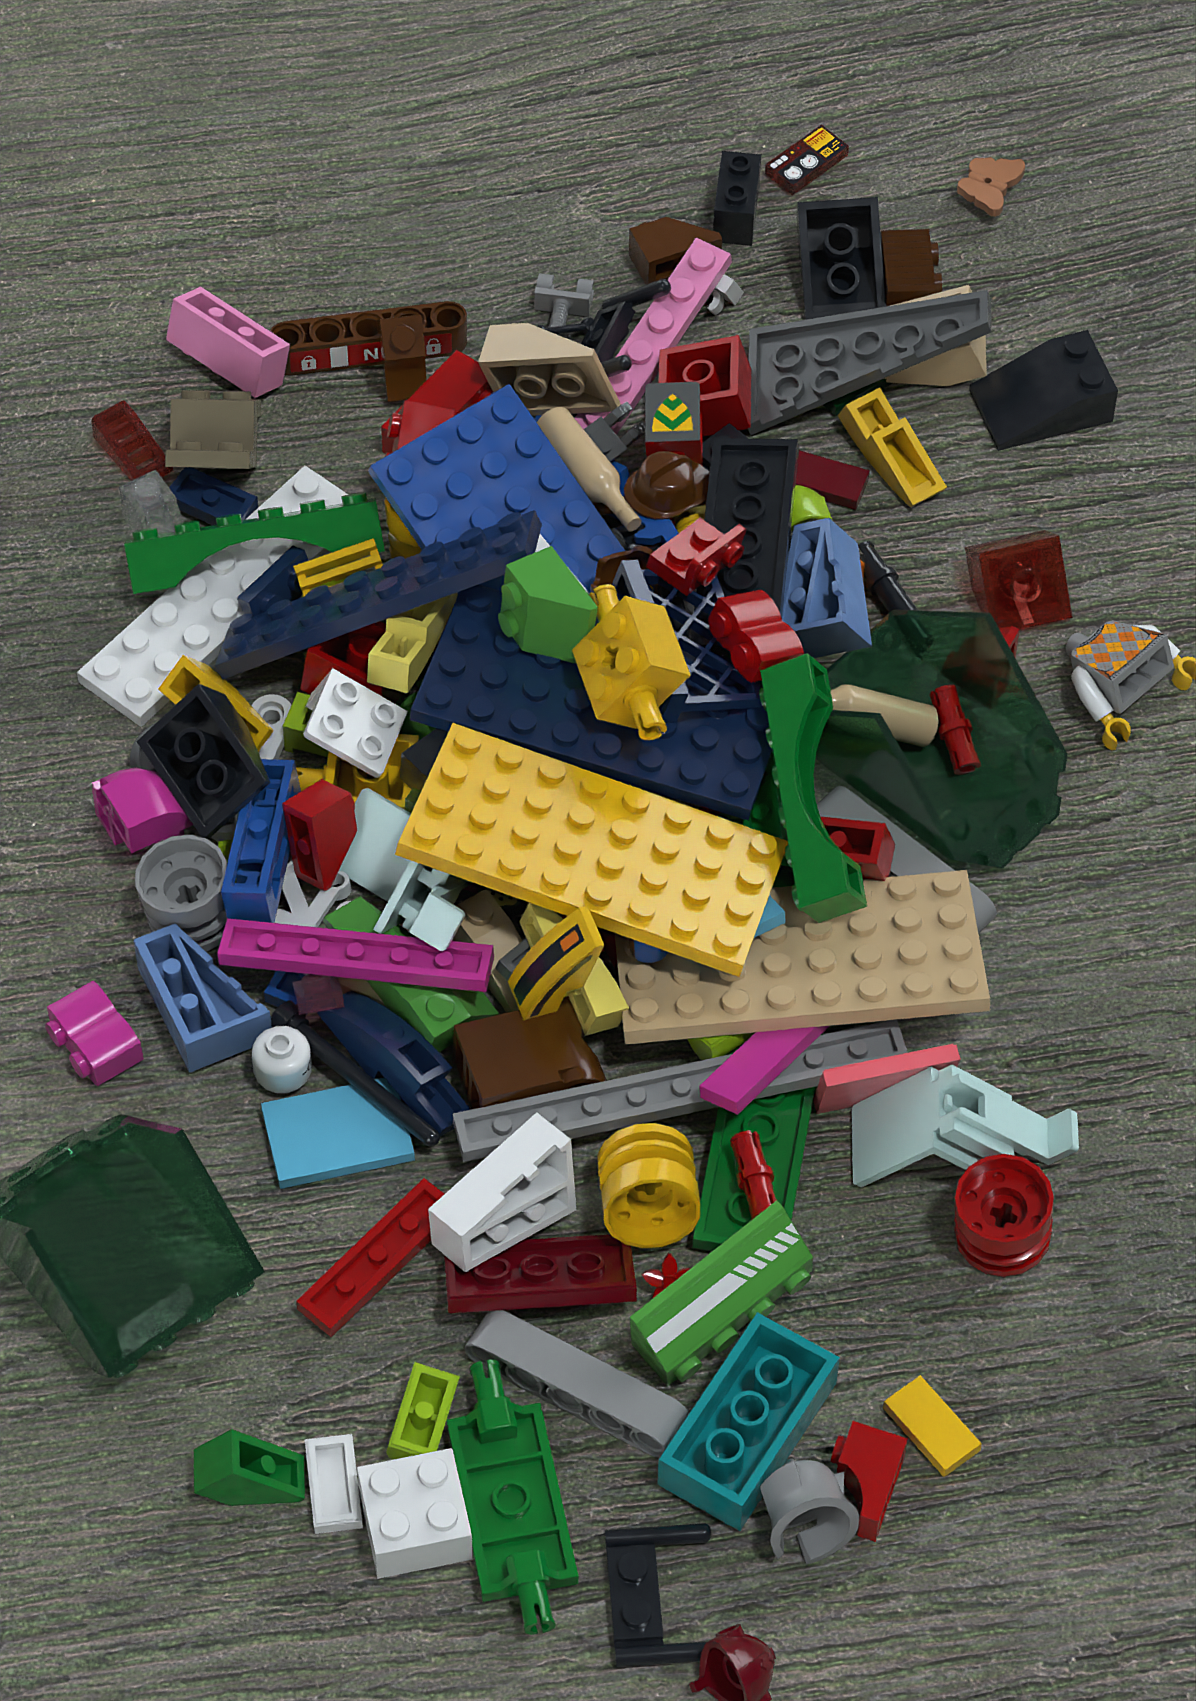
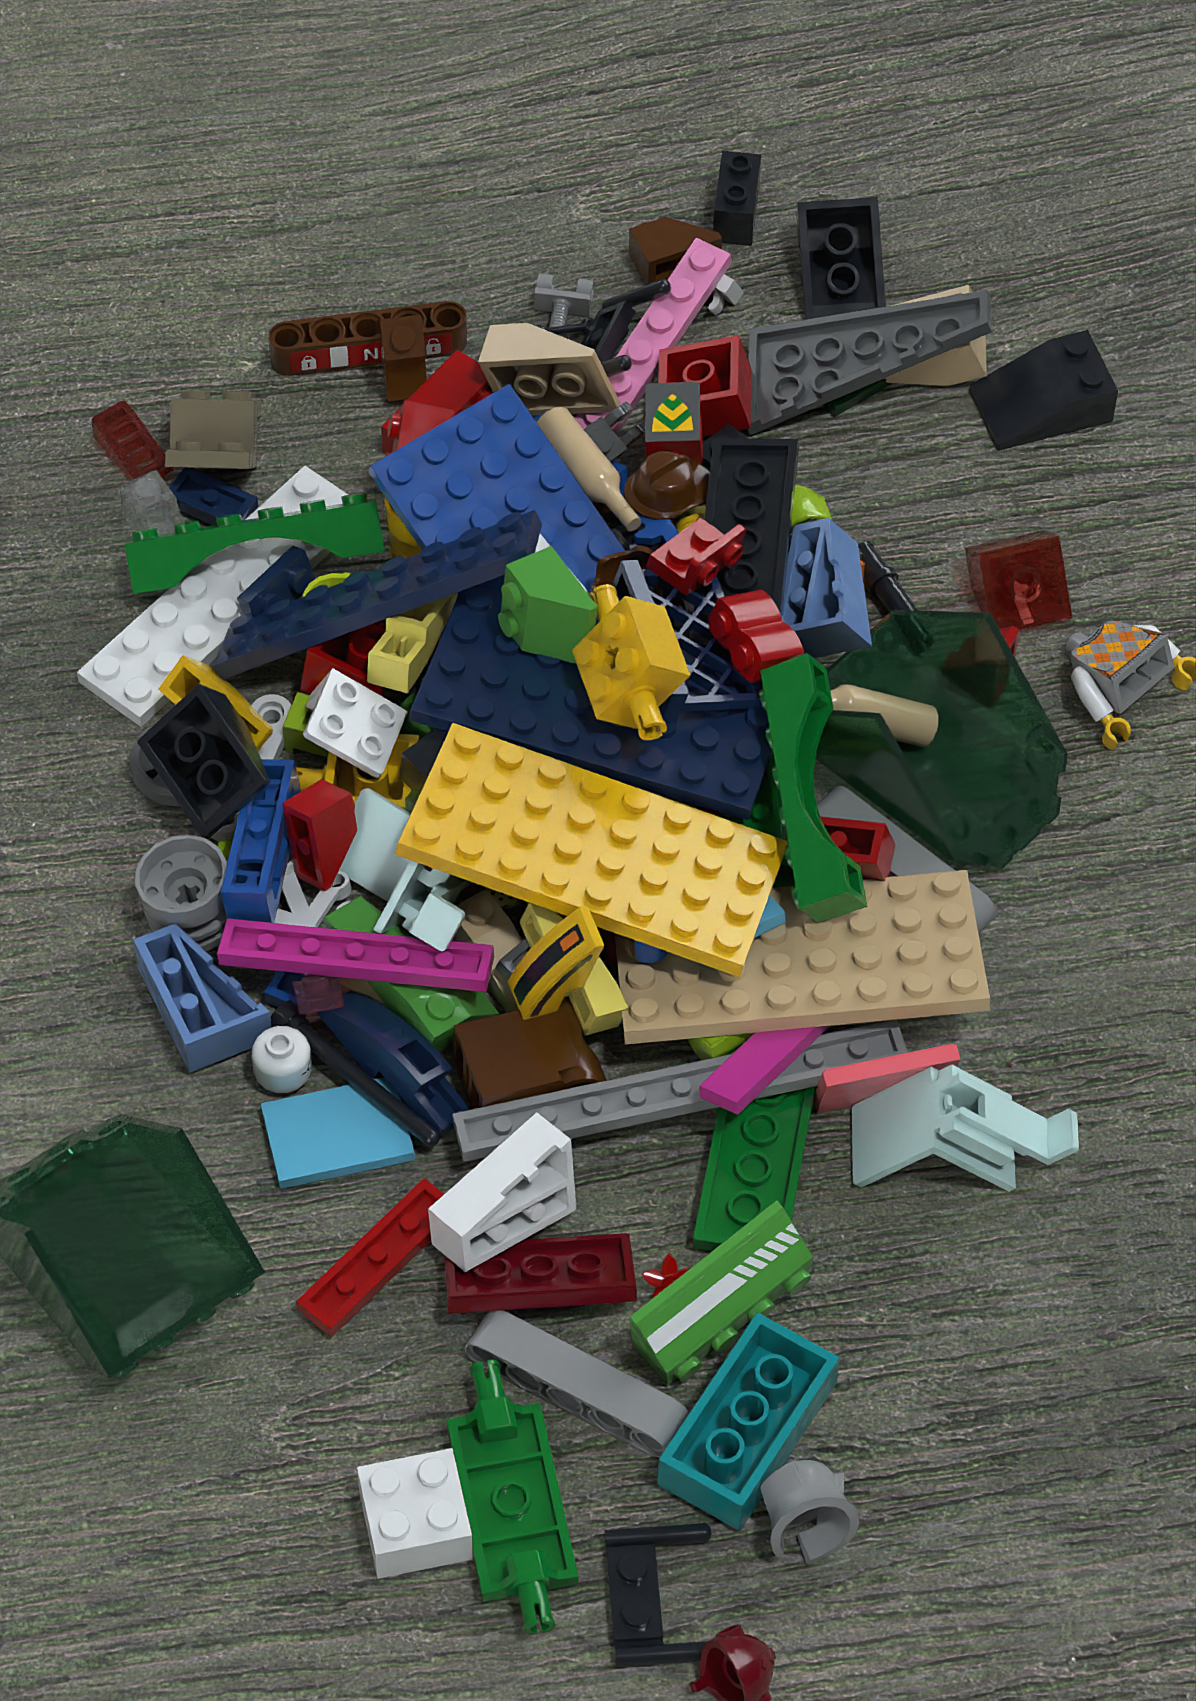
(93, 1033): dark pink brick -> none
(138, 808): dark pink brick -> none
(227, 342): bright pink brick -> none
(247, 1471): green slope -> none
(333, 1484): white tile -> none
(336, 559): yellow tile -> none
(422, 1412): lime brick -> none
(648, 1185): yellow wheel -> none
(754, 1174): red pin -> none
(806, 159): tile -> none
(833, 479): dark red tile -> none
(870, 1469): red arch -> none
(891, 448): yellow slope -> none
(909, 265): reddish brown brick -> none
(932, 1426): yellow tile -> none
(955, 729): red pin -> none
(989, 182): nougat animal -> none
(1000, 1192): red wheel -> none

